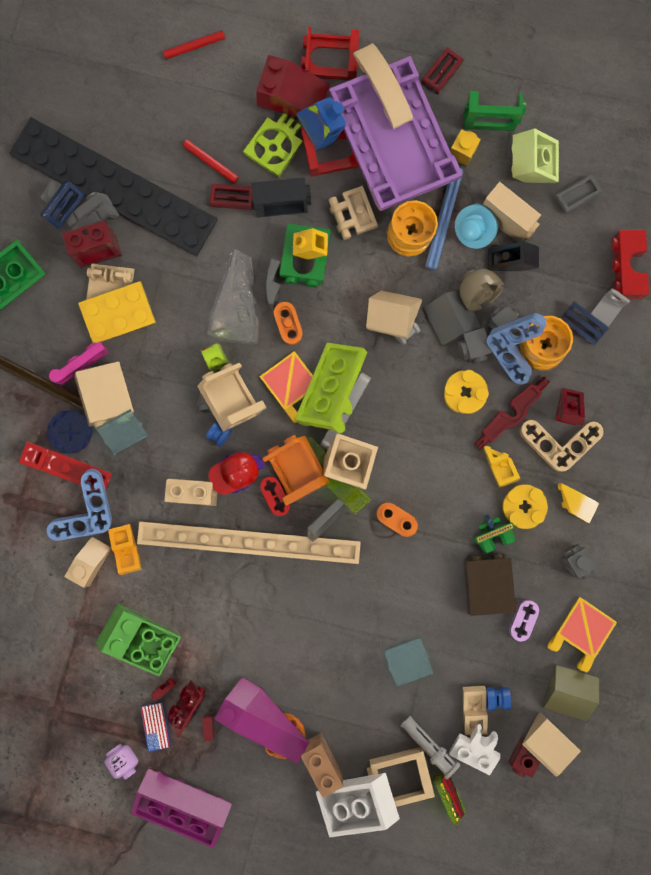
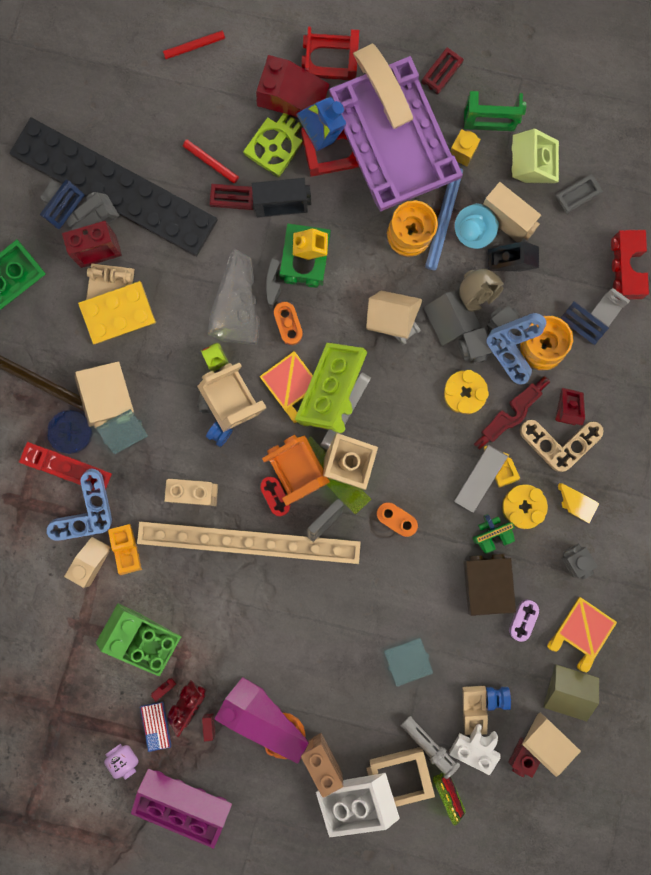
(77, 363): dark pink plate -> none
(235, 472): red hair -> none
(359, 210): tan plate -> none
(480, 478): none -> light grey tile

